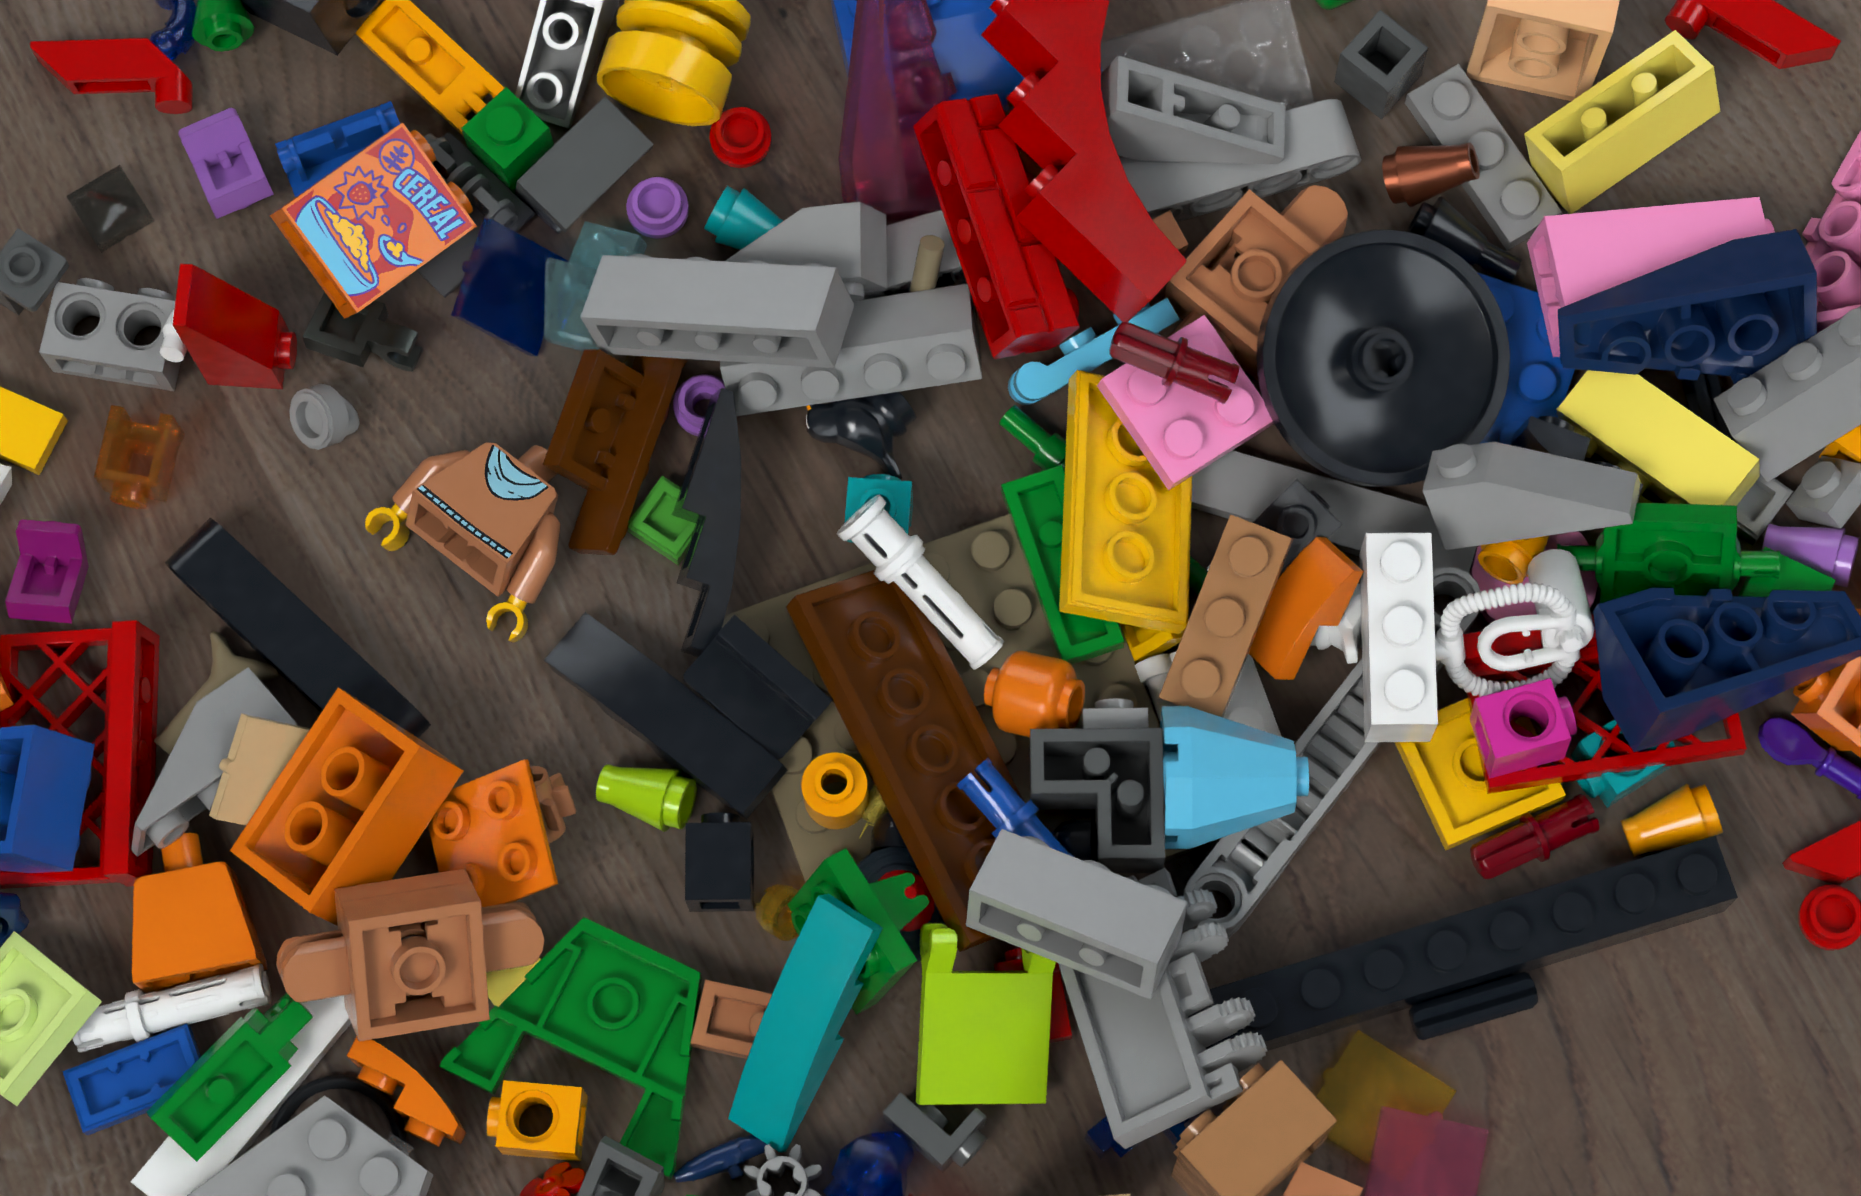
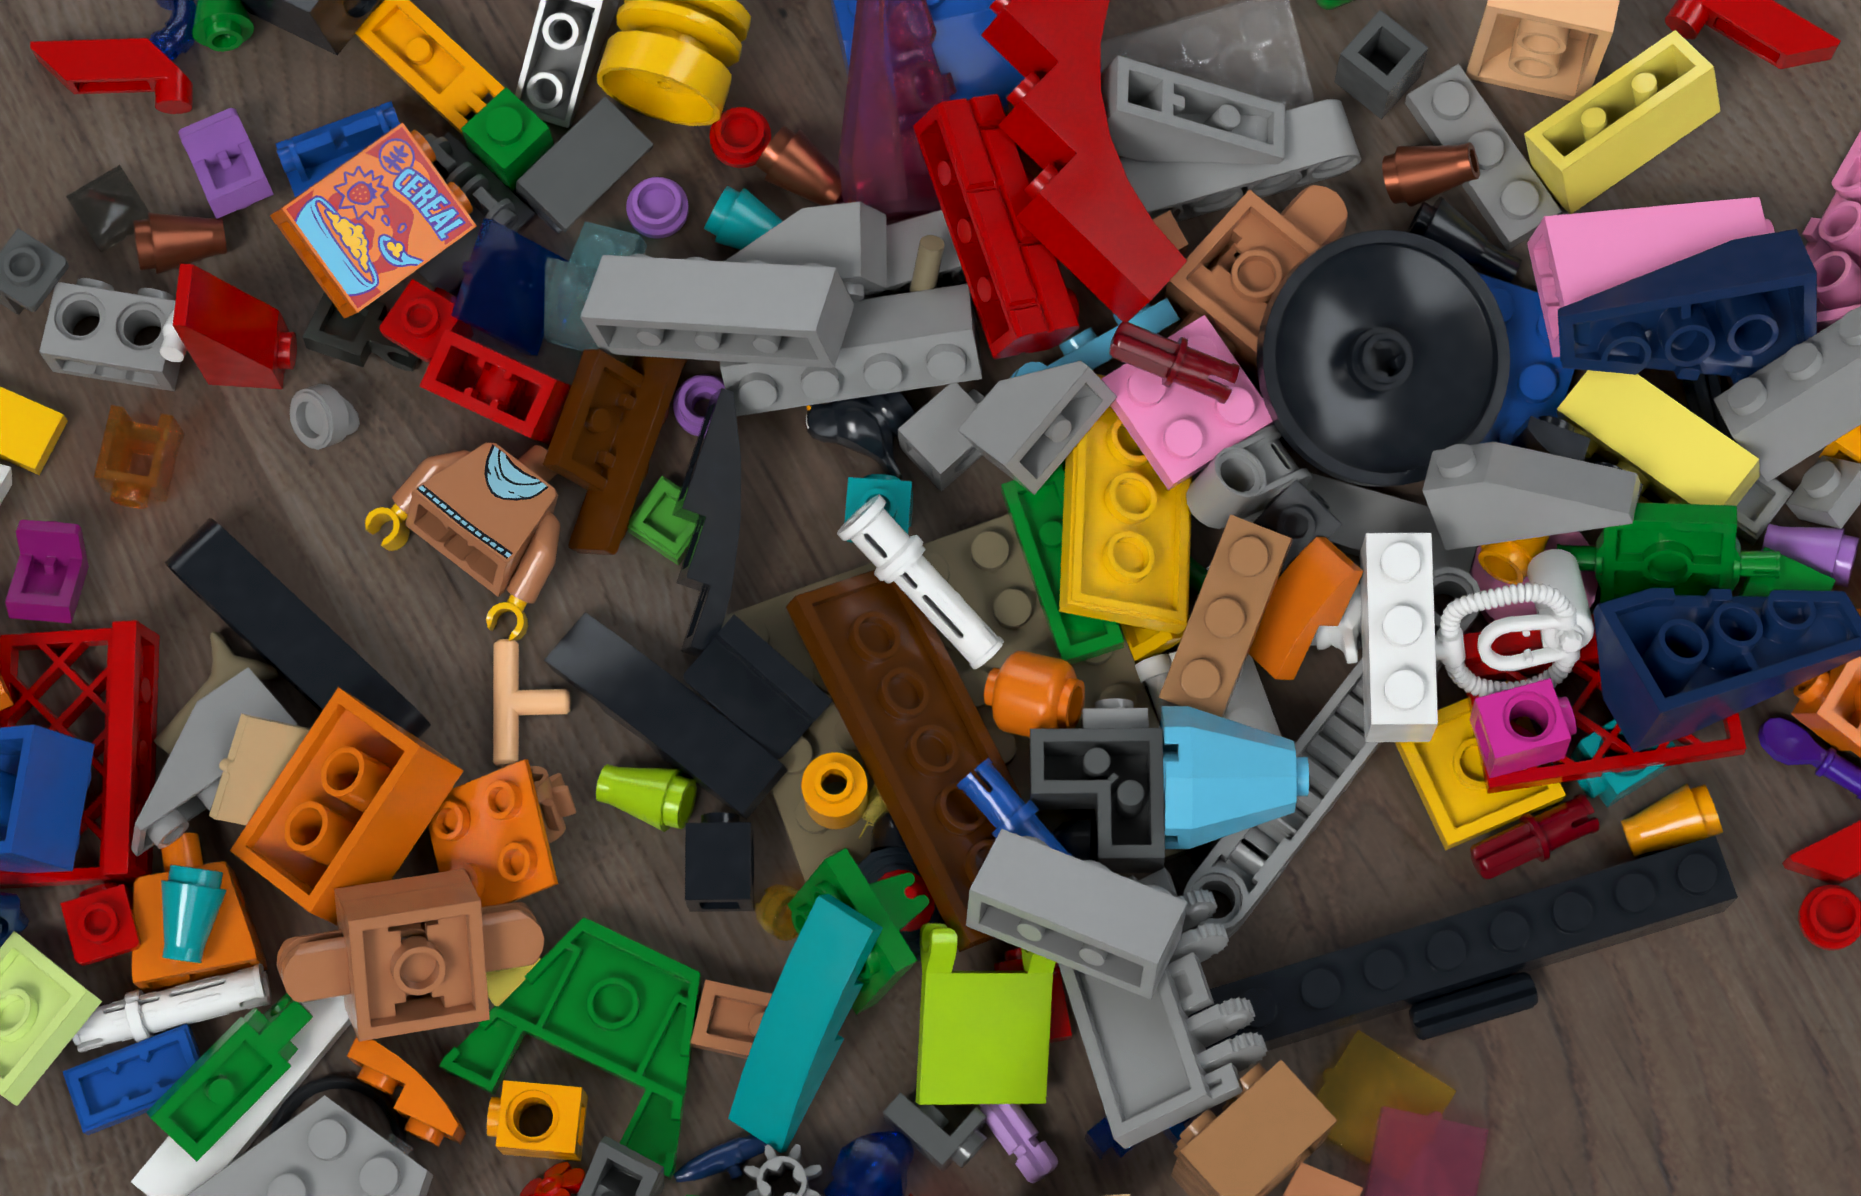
(101, 923): none -> red bracket
(174, 240): none -> copper cone
(189, 911): none -> teal cone
(420, 320): none -> red bracket
(496, 386): none -> red brick
(511, 702): none -> light nougat piece
(800, 168): none -> copper cone
(933, 435): none -> light grey brick
(1019, 1137): none -> lavender axle
(1037, 420): none -> light grey slope
(1244, 479): none -> light grey piece

